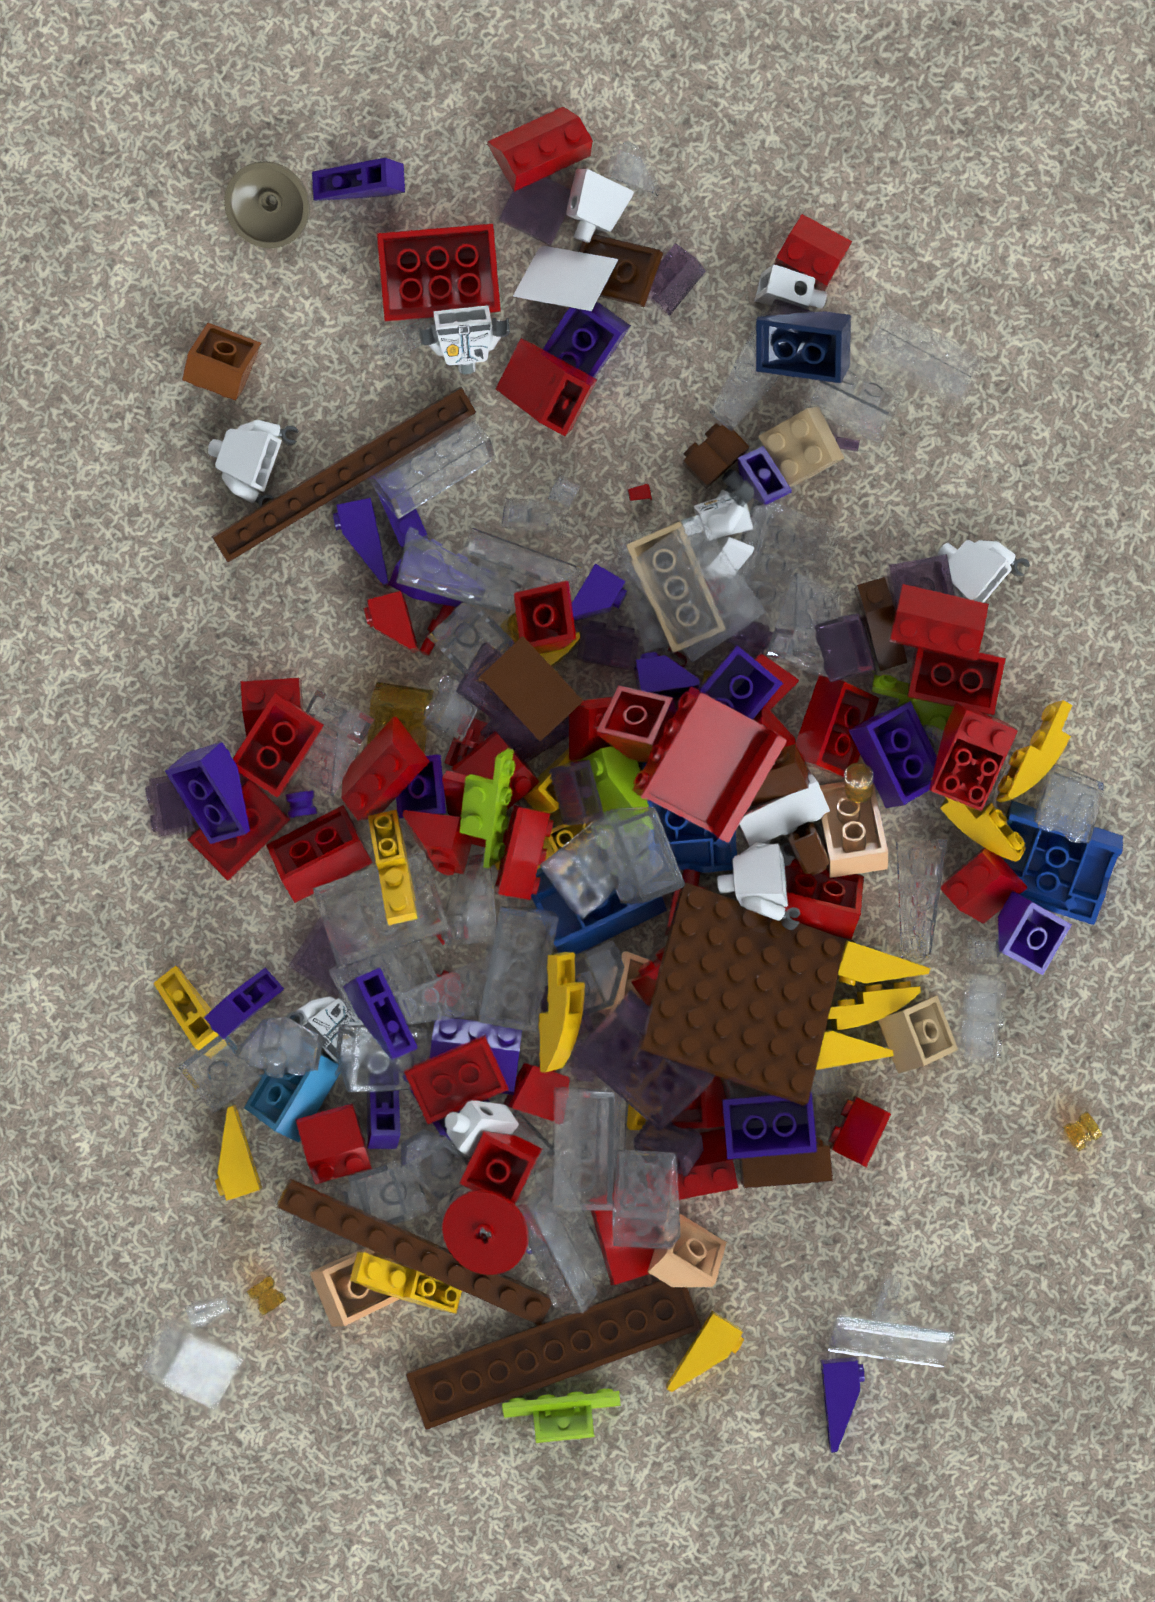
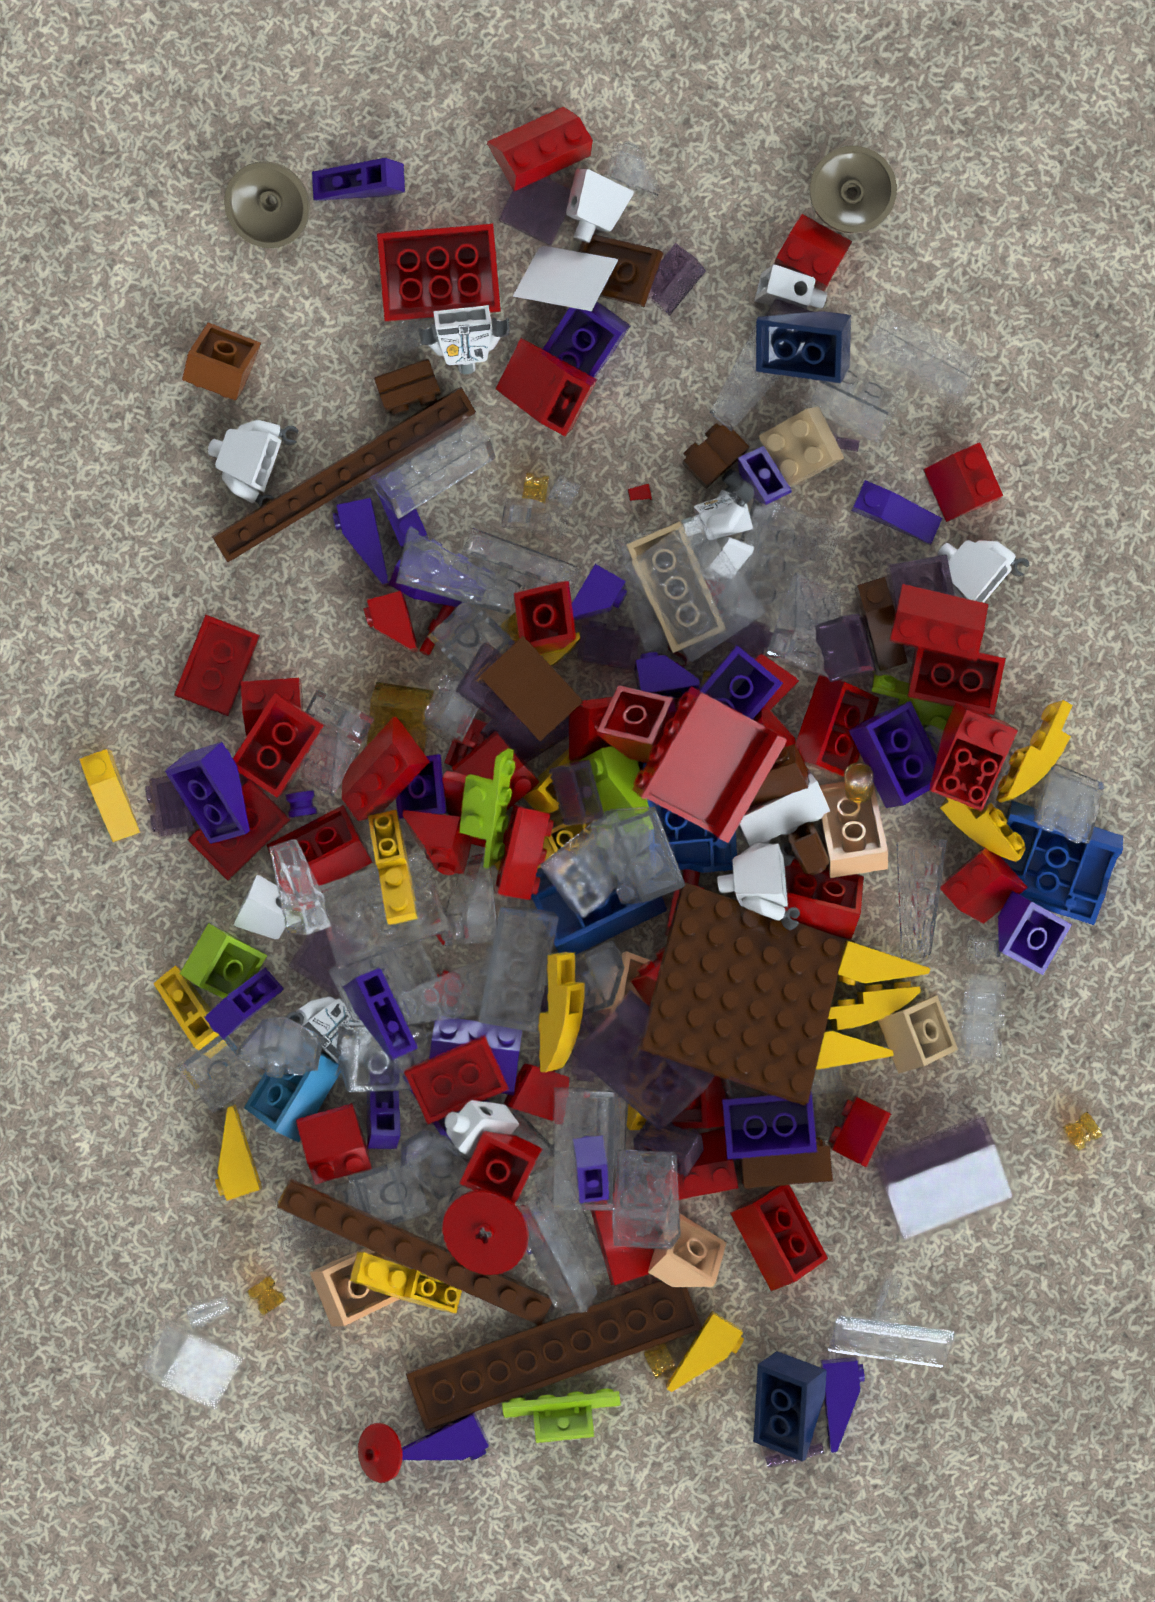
(110, 794): none -> yellow slope
(217, 665): none -> red tile
(221, 962): none -> lime slope
(262, 910): none -> white torso
(298, 890): none -> clear slope
(380, 1452): none -> red dish
(408, 387): none -> reddish brown brick
(451, 1442): none -> dark purple slope
(535, 487): none -> clear yellow wheel
(591, 1168): none -> dark purple slope
(660, 1360): none -> clear yellow wheel
(779, 1236): none -> red slope
(779, 1458): none -> clear purple bar
(788, 1404): none -> dark blue slope
(857, 170): none -> dark tan dish
(896, 512): none -> dark purple slope
(942, 1176): none -> slope
(963, 482): none -> red slope

